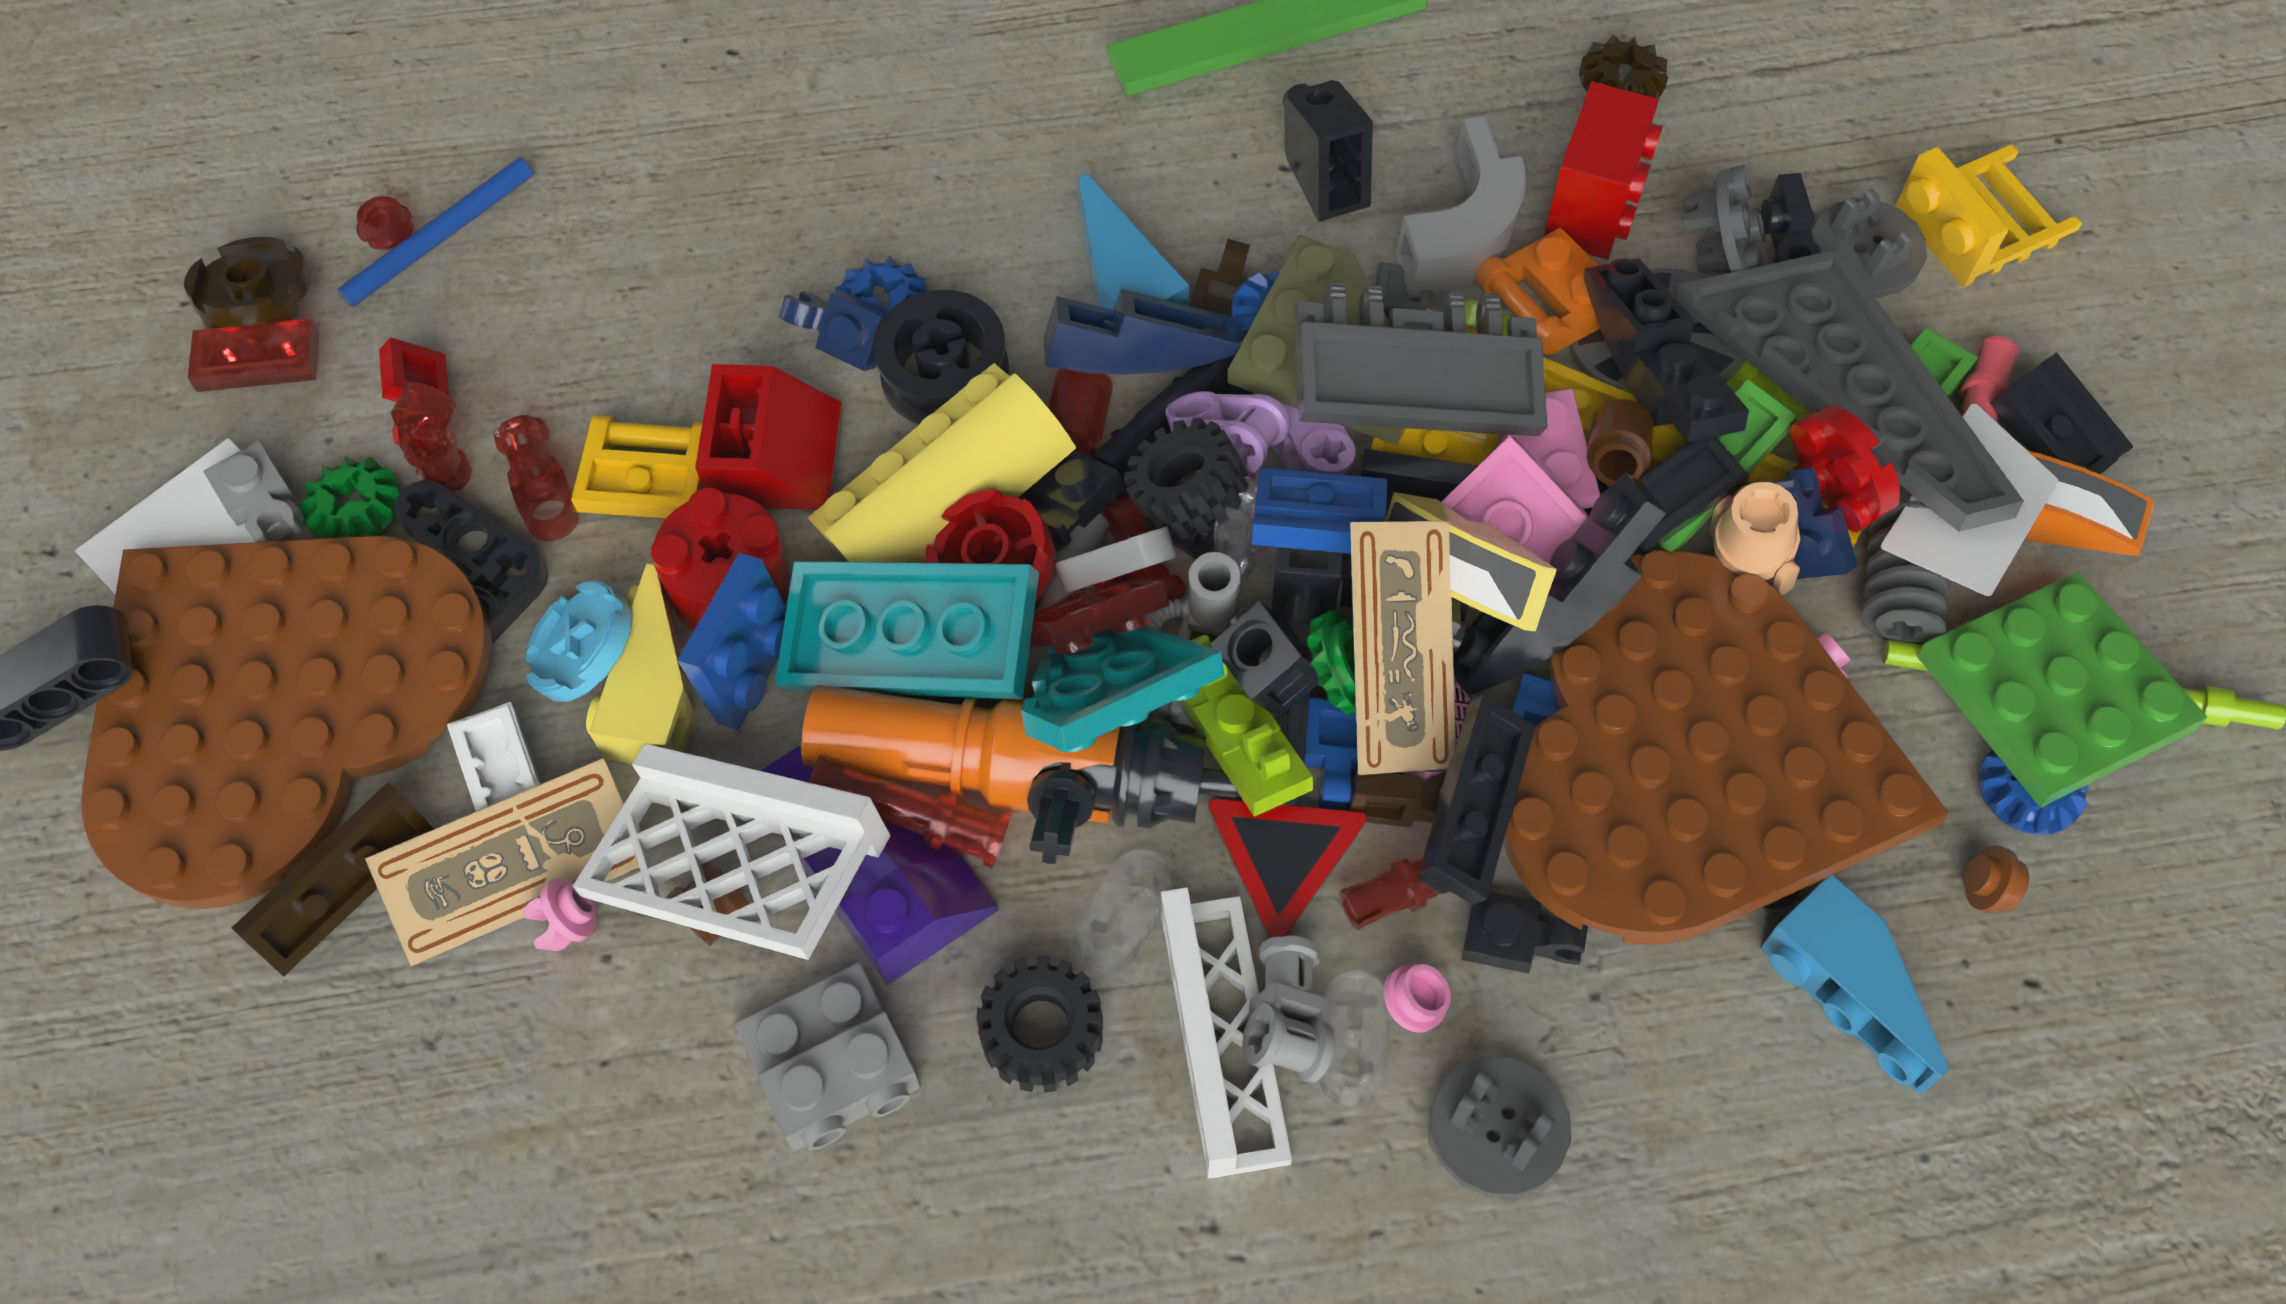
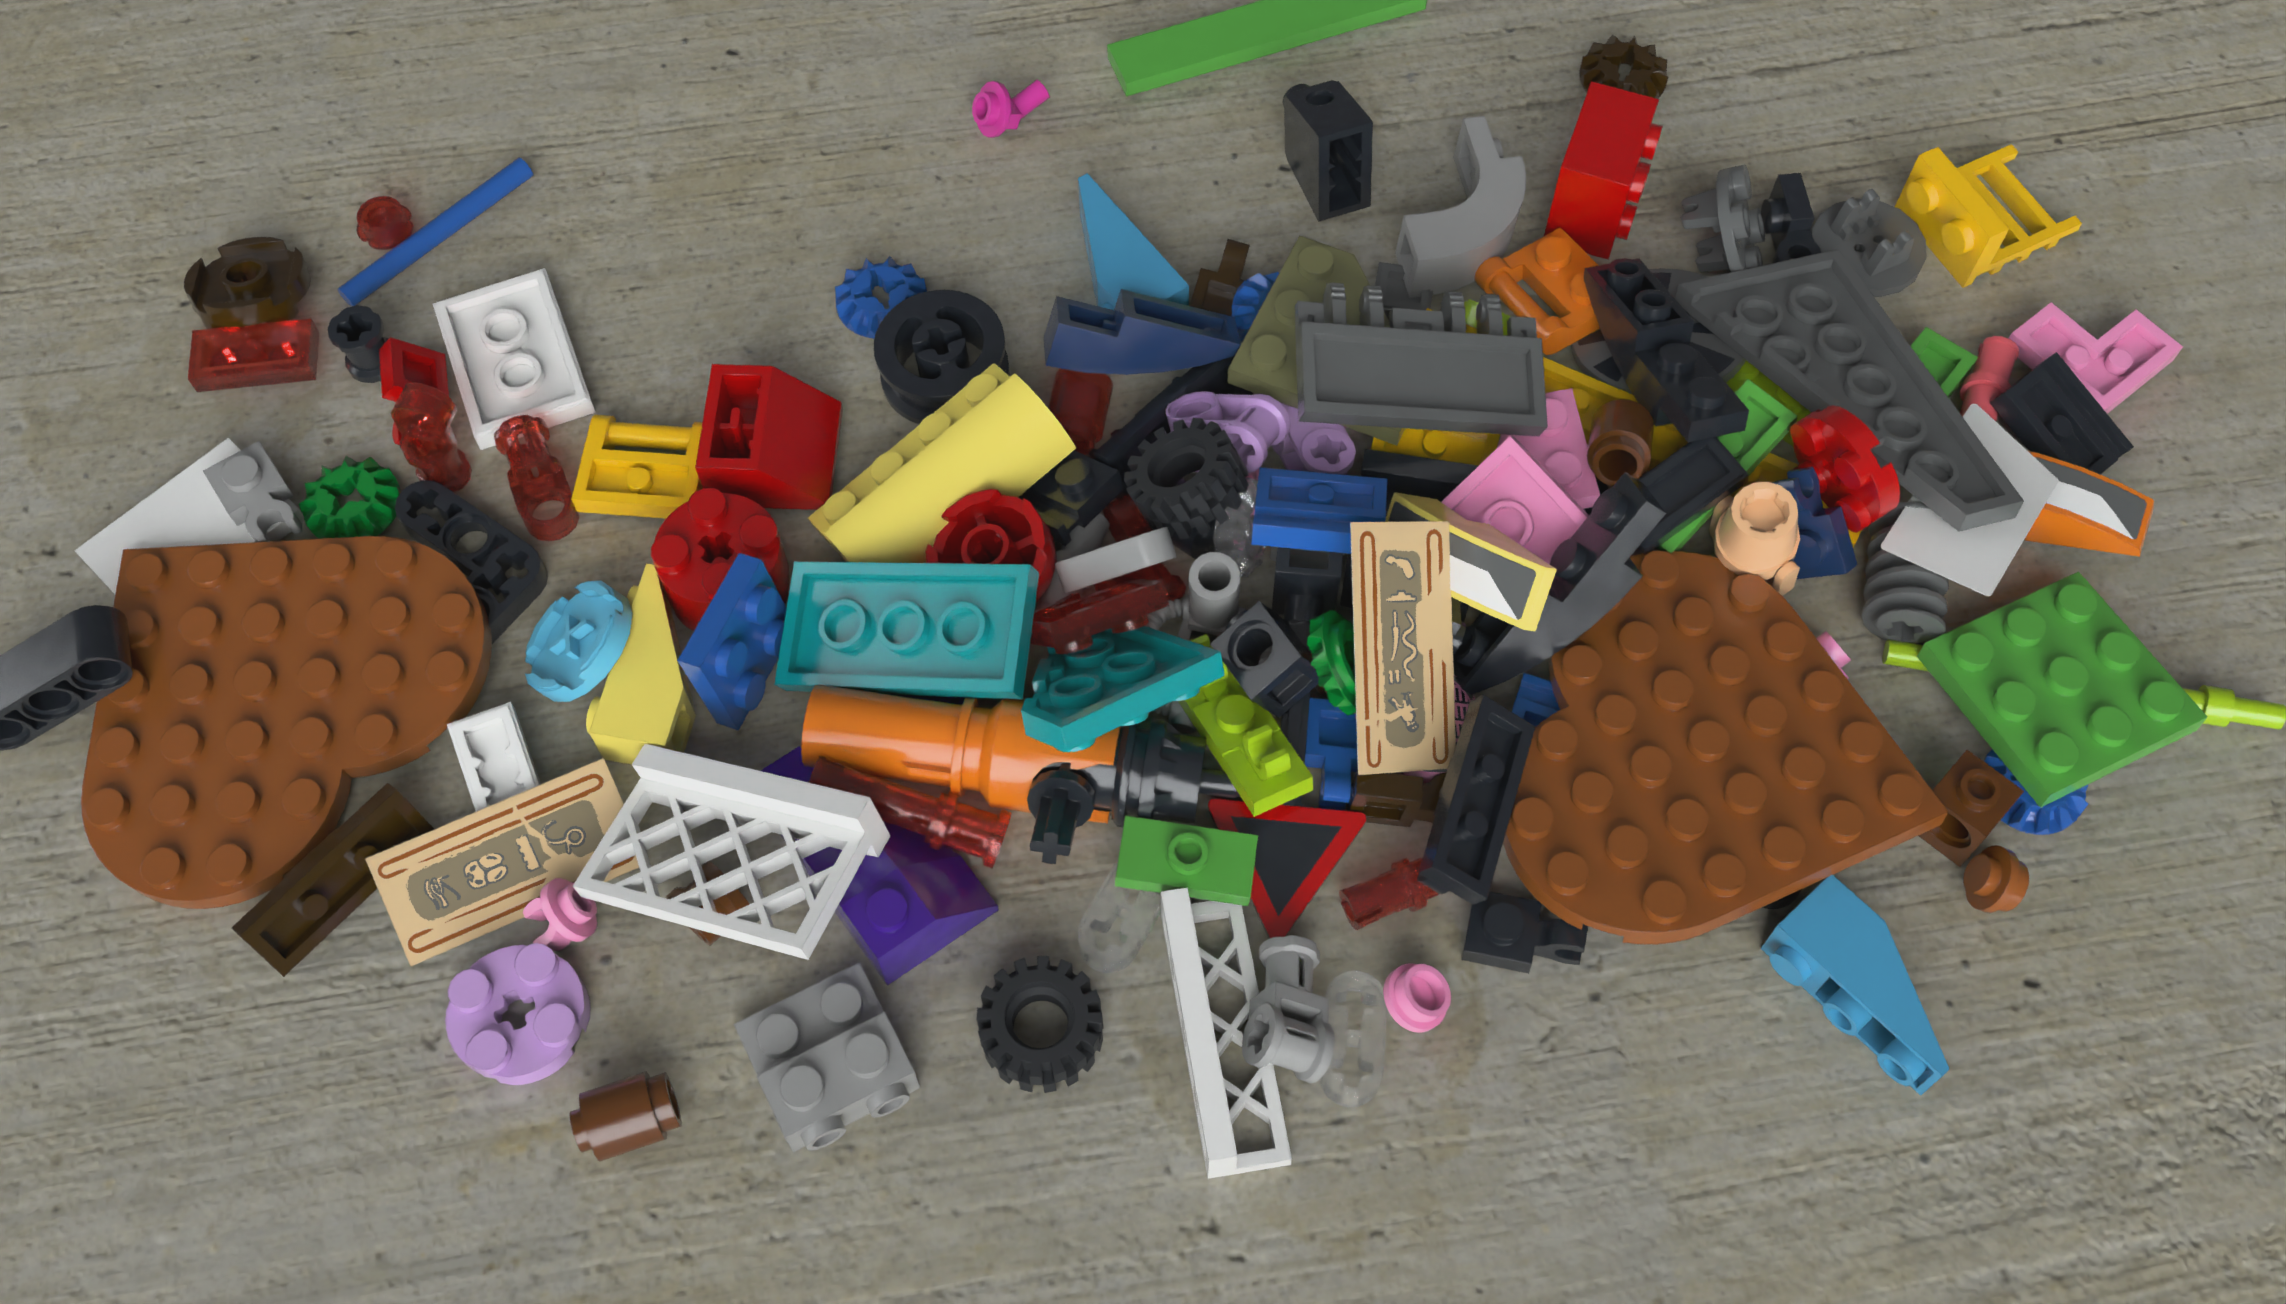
(360, 336): none -> black bush
(485, 992): none -> lavender plate
(512, 355): none -> white tile
(625, 1115): none -> reddish brown brick
(843, 323): dark blue plate -> none
(997, 111): none -> dark pink plate
(1177, 856): none -> bright green plate
(1527, 1146): dark grey plate -> none
(1975, 804): none -> reddish brown brick
(2107, 366): none -> bright pink plate

